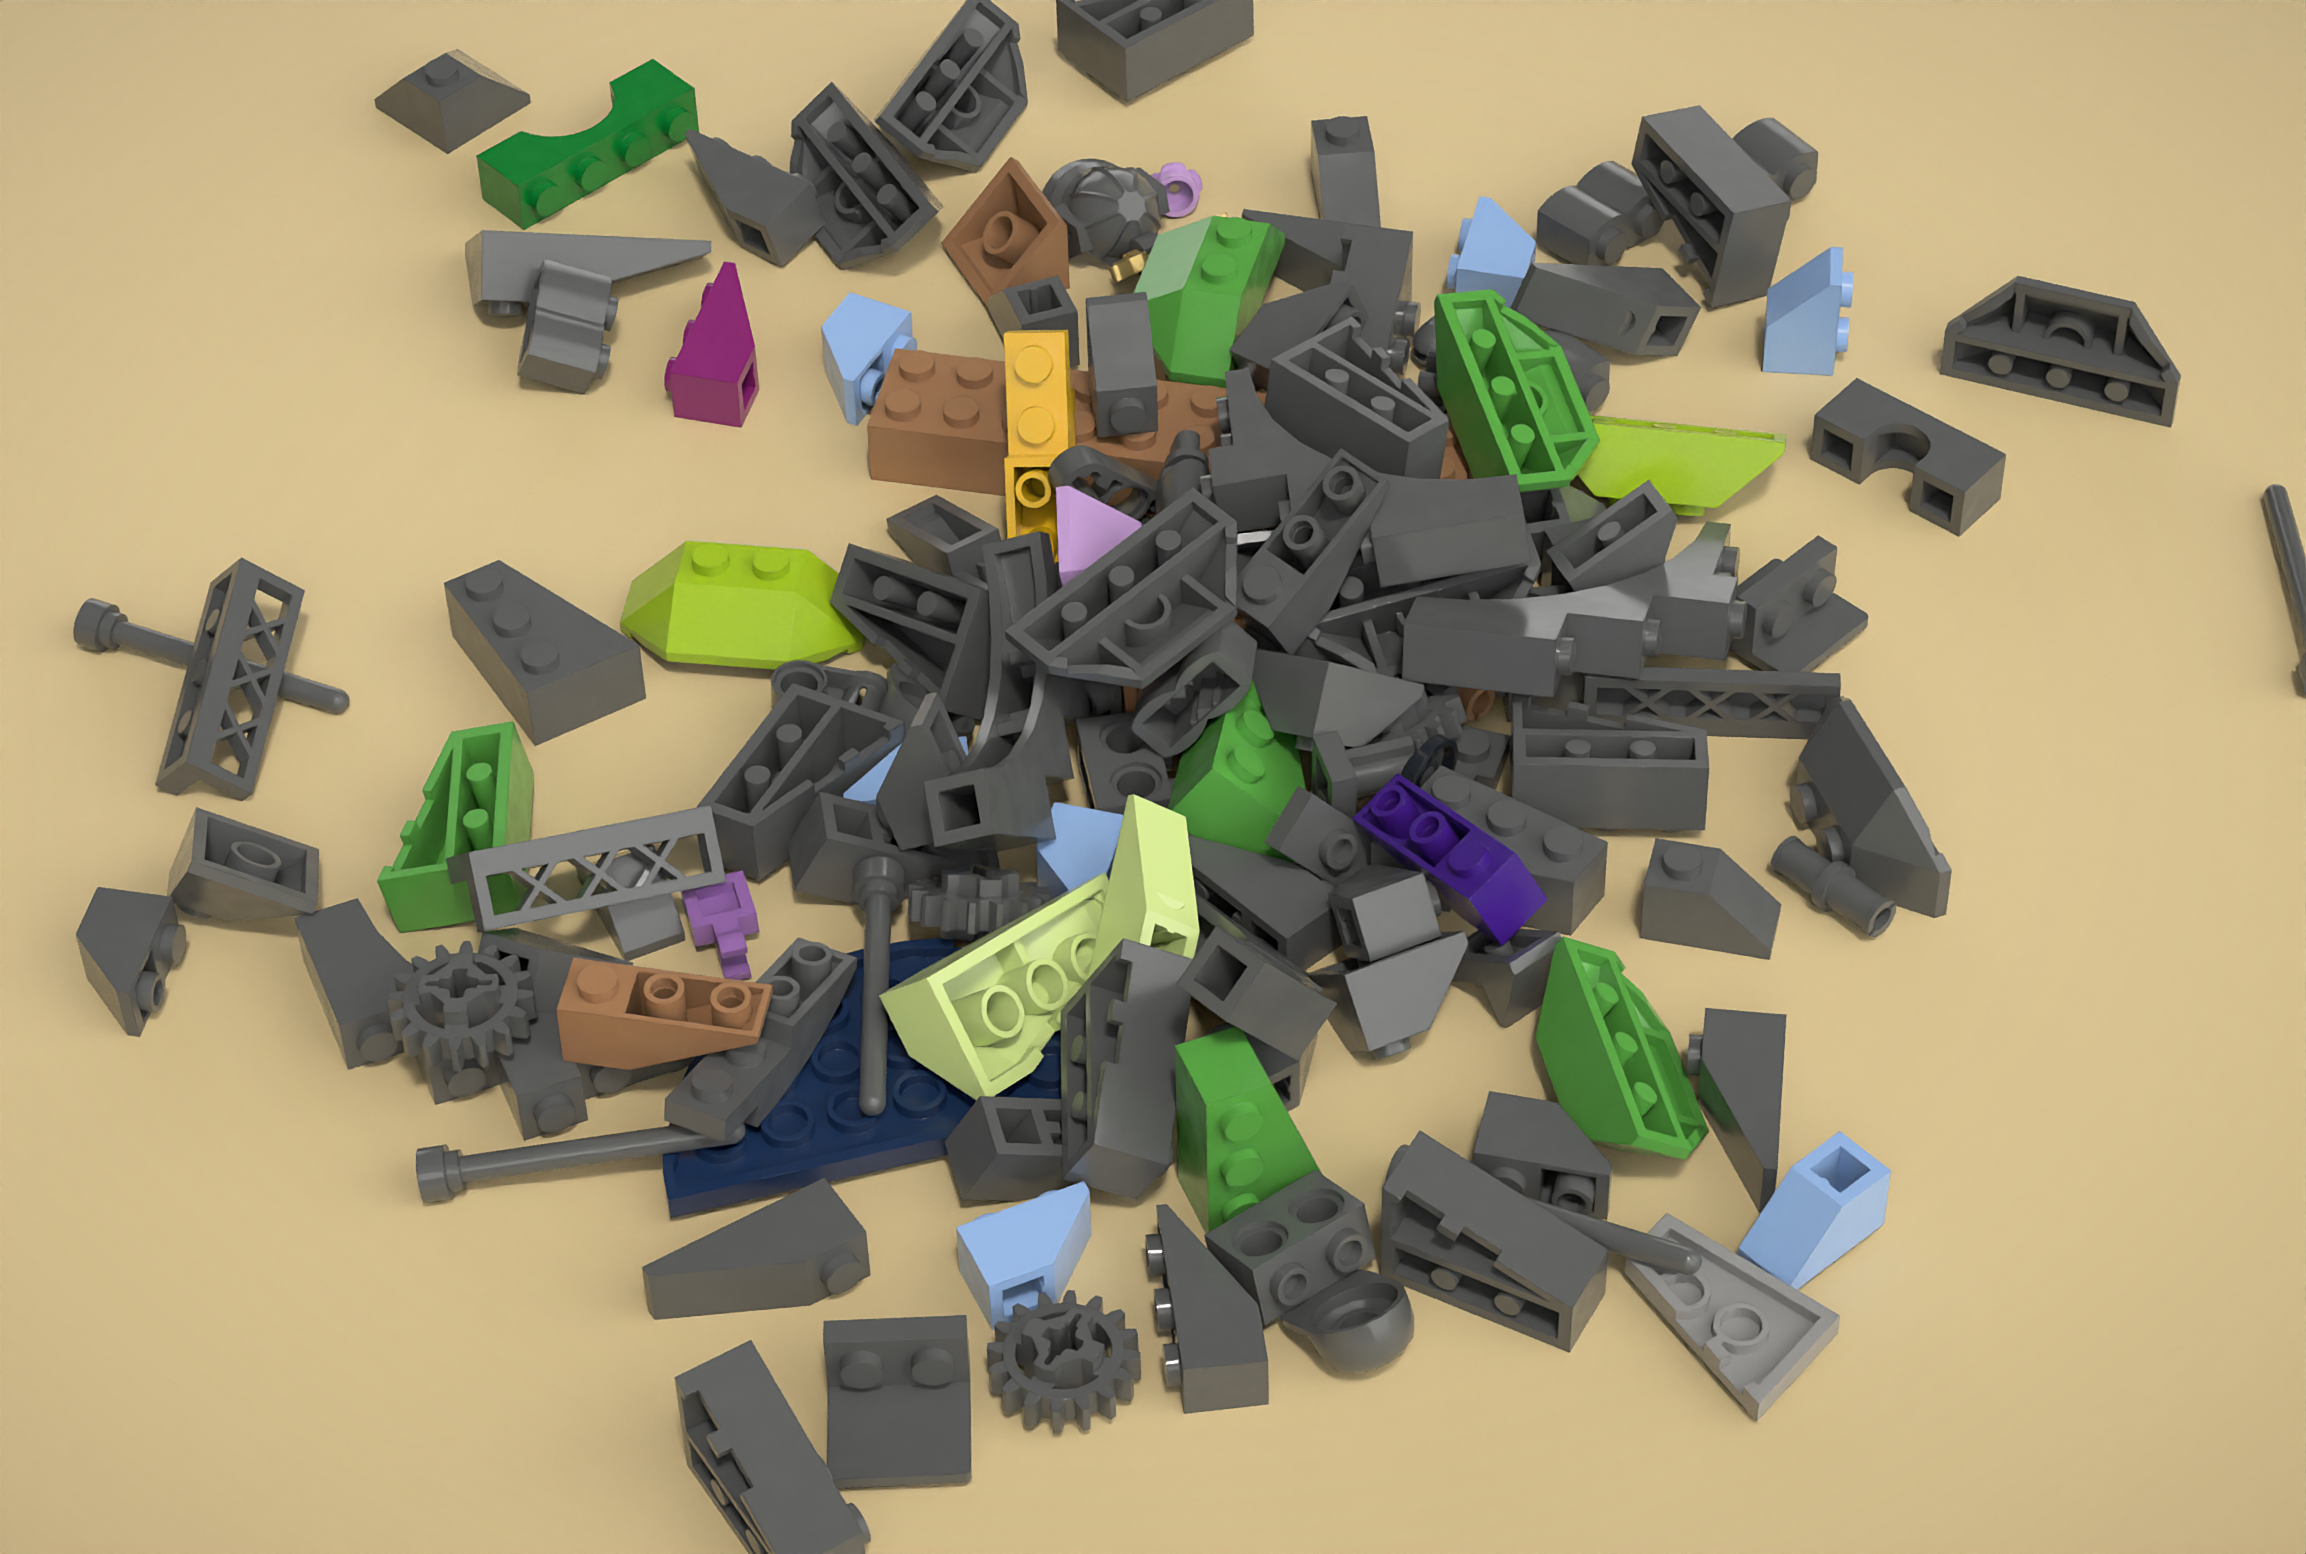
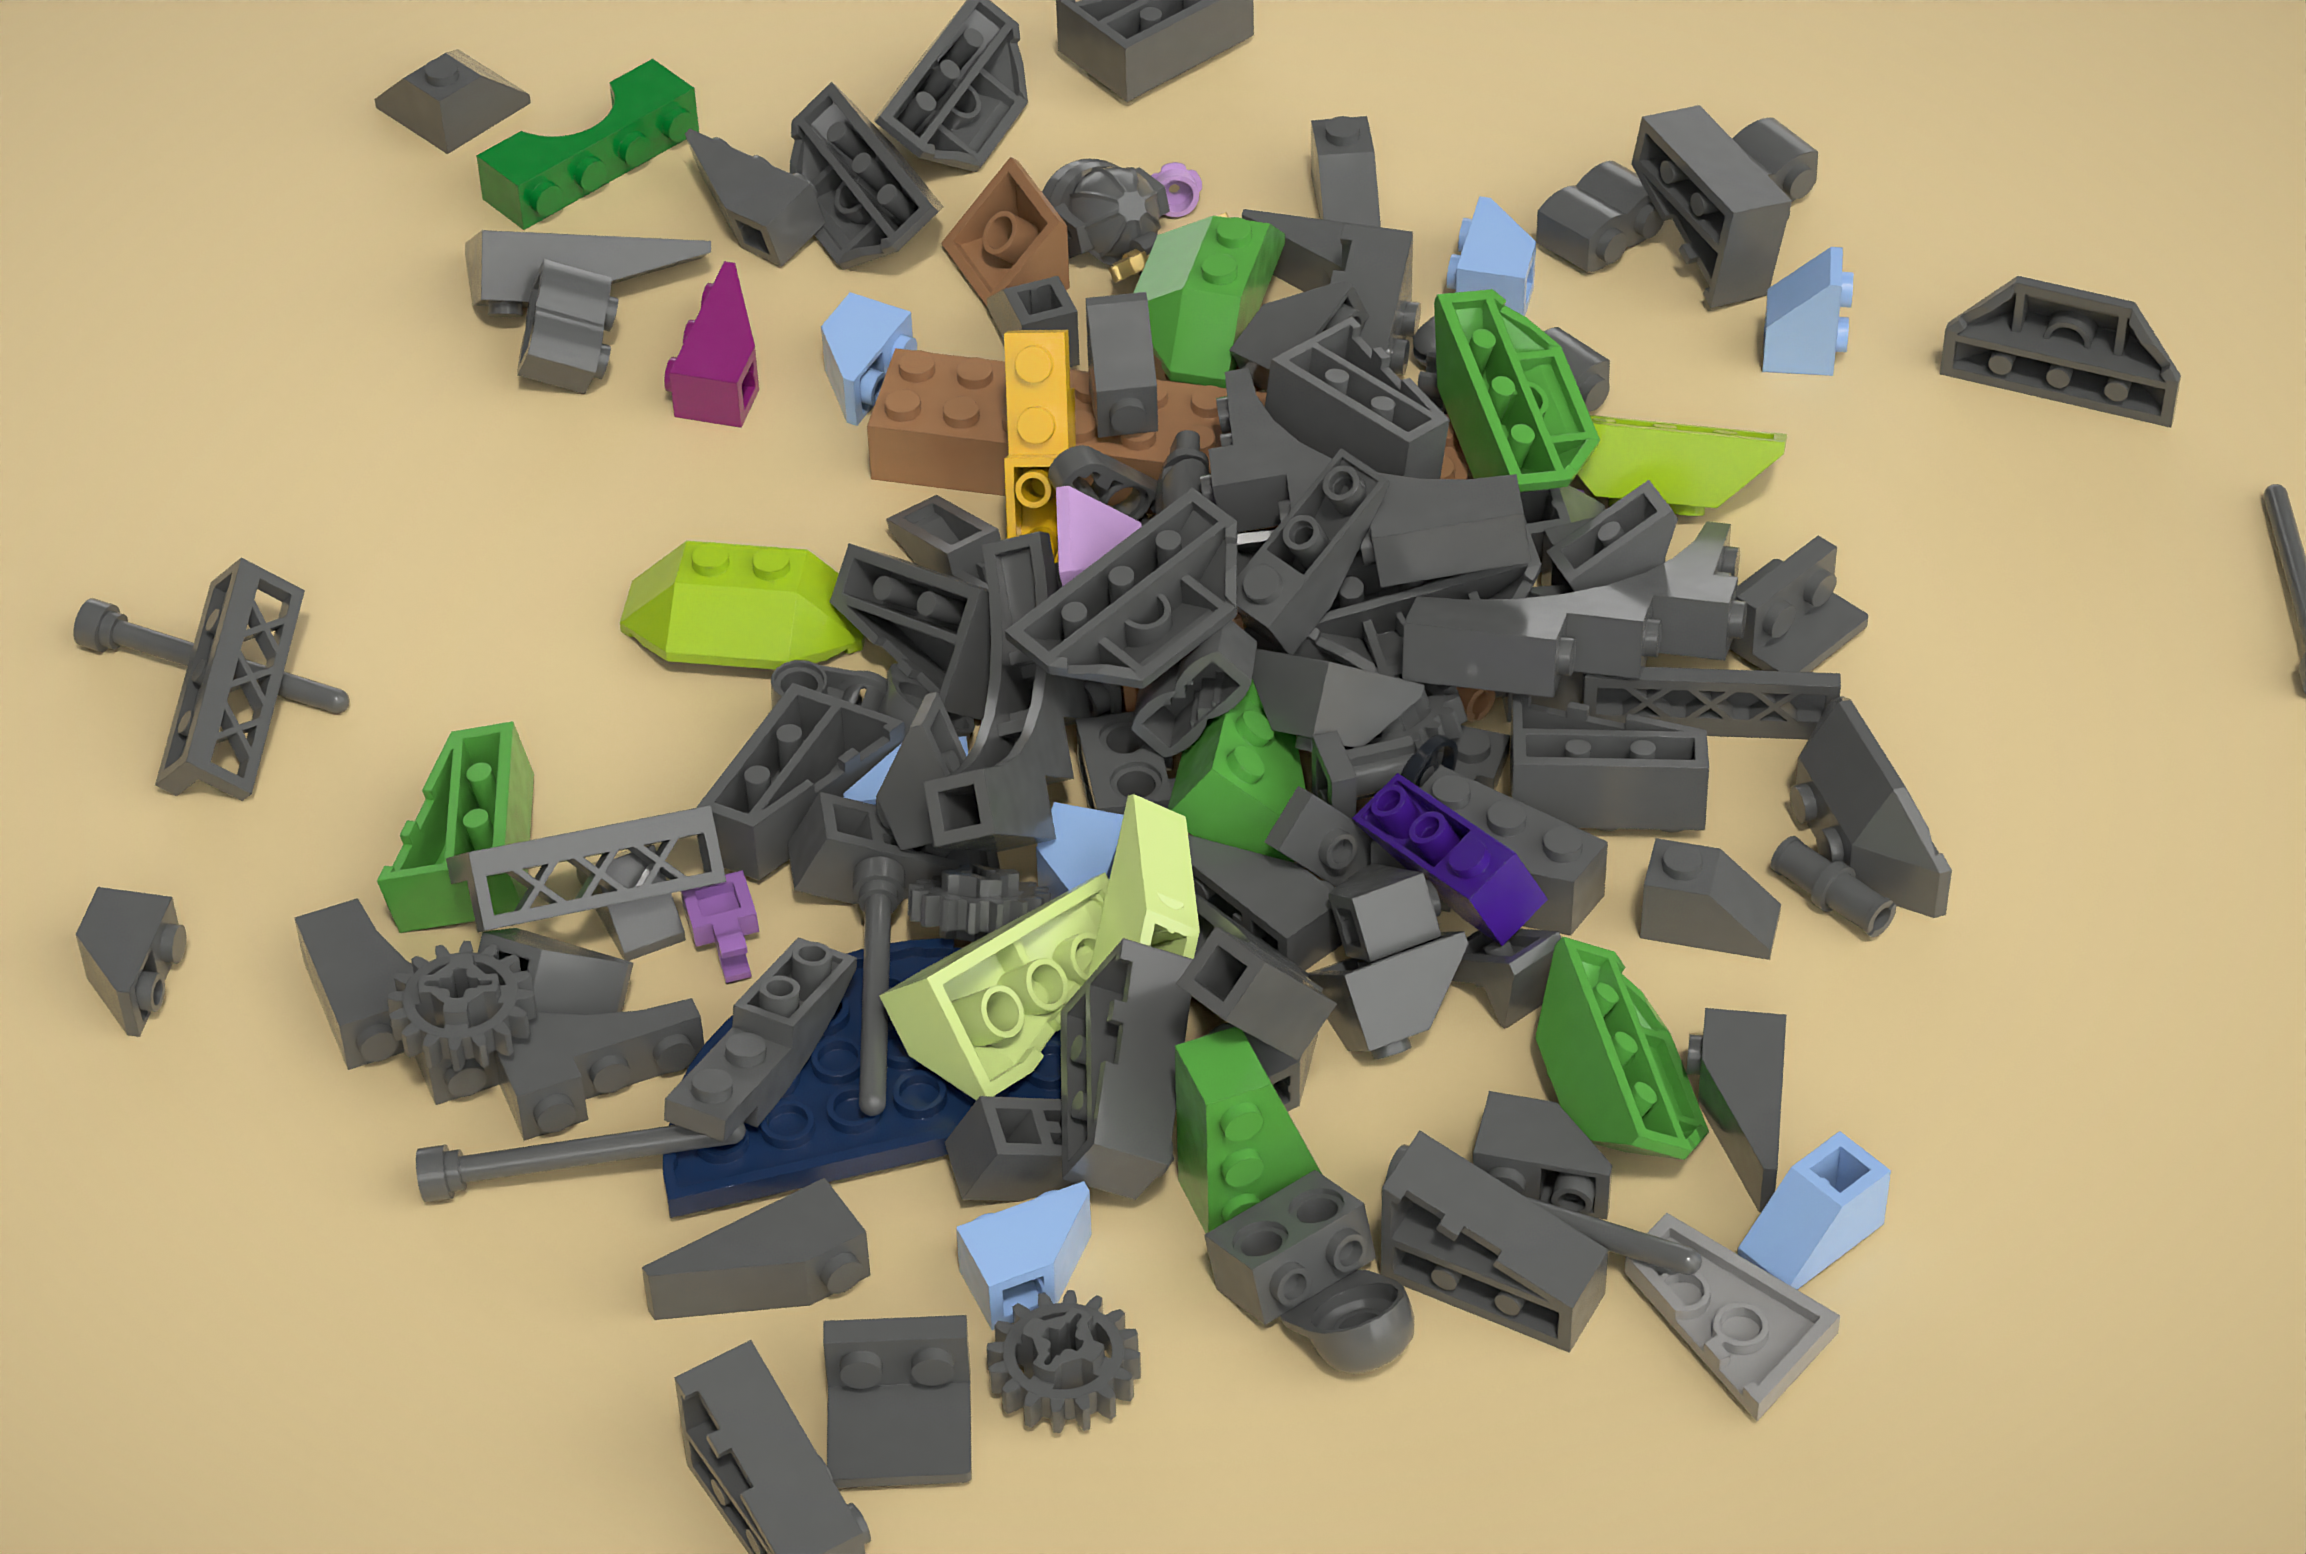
(242, 871): dark grey slope -> none
(541, 652): dark grey wedge -> none
(654, 1016): medium nougat slope -> none
(1212, 1319): dark grey slope -> none
(1610, 305): dark grey slope -> none
(1872, 431): dark grey arch -> none

